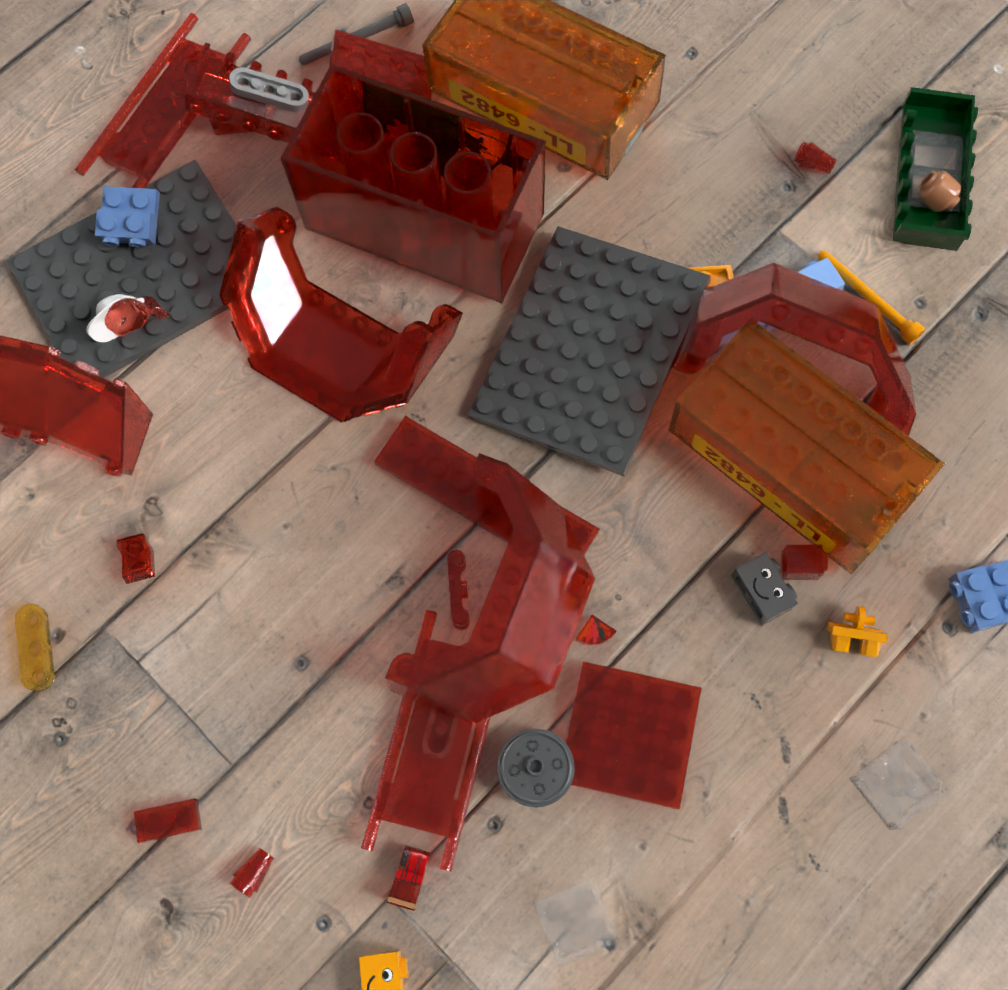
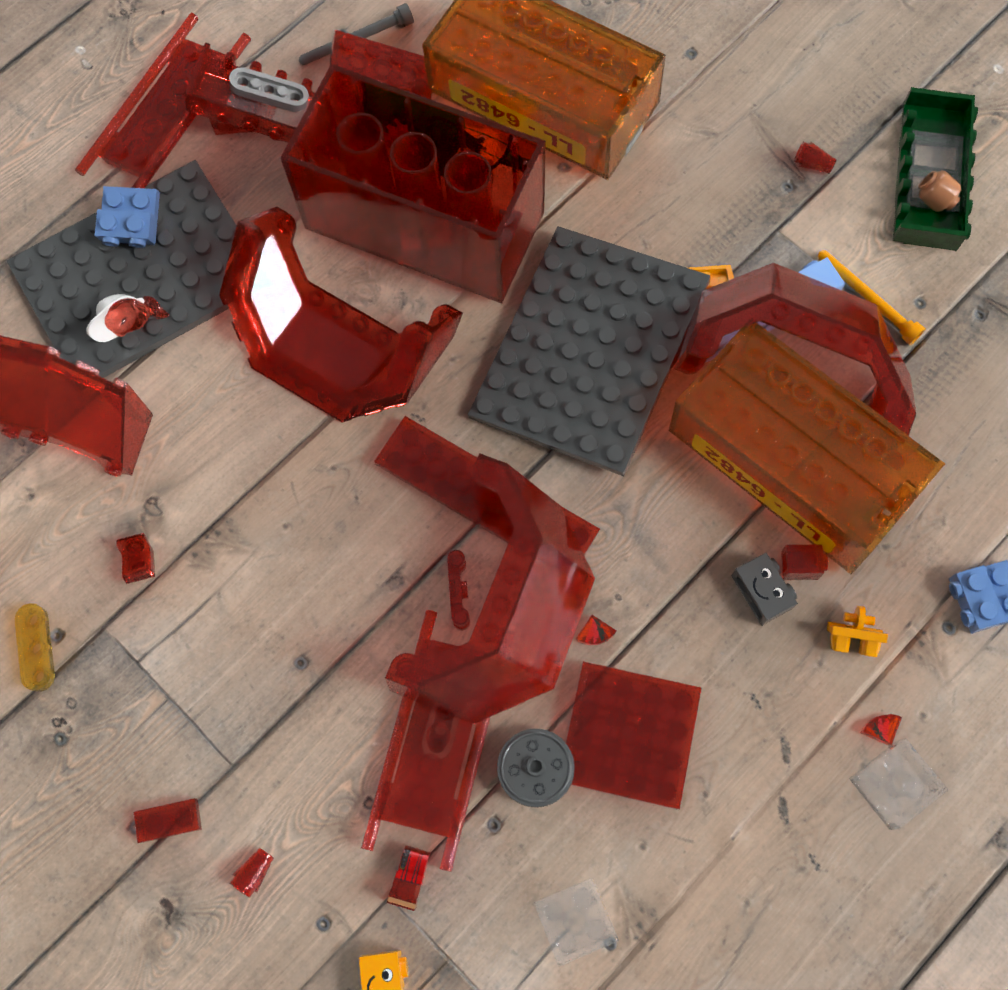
(882, 728): none -> clear red tile

